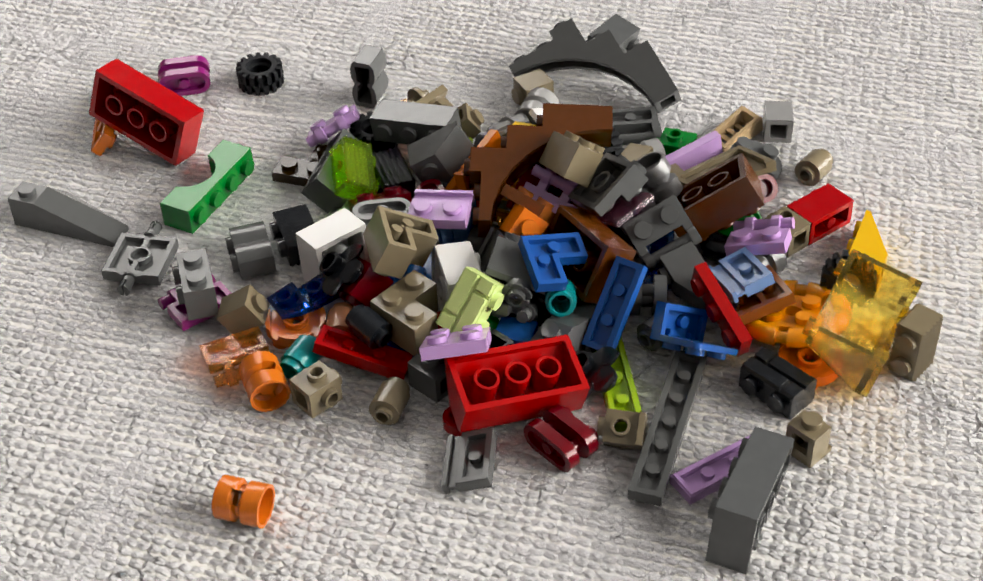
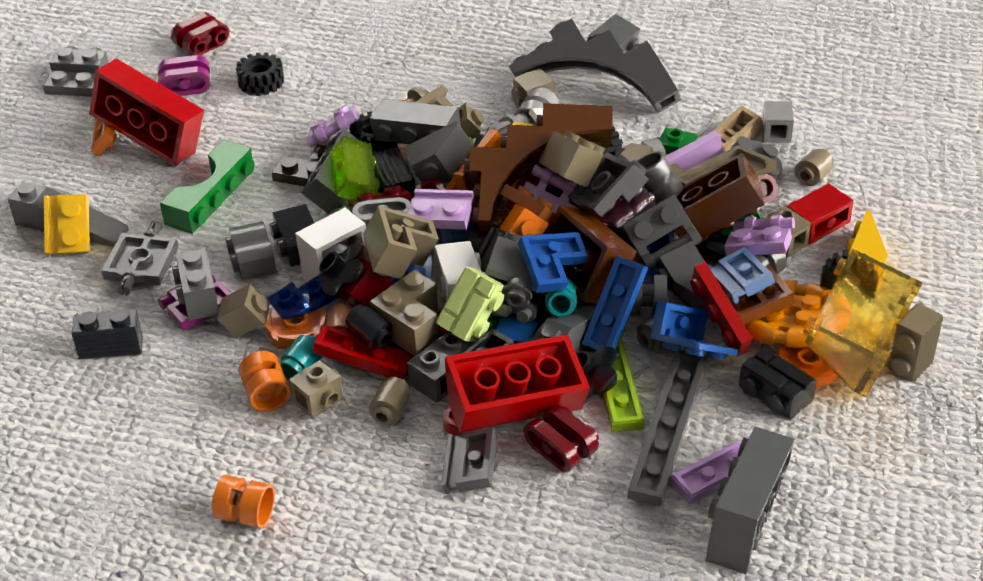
(66, 224): none -> yellow plate
(74, 71): none -> dark grey plate
(107, 333): none -> black brick
(200, 34): none -> dark red brick
(229, 352): clear orange plate -> none
(369, 76): dark grey brick -> none
(445, 344): lavender plate -> none
(632, 437): dark tan brick -> none
(636, 120): dark grey plate -> none
(812, 429): dark tan brick -> none

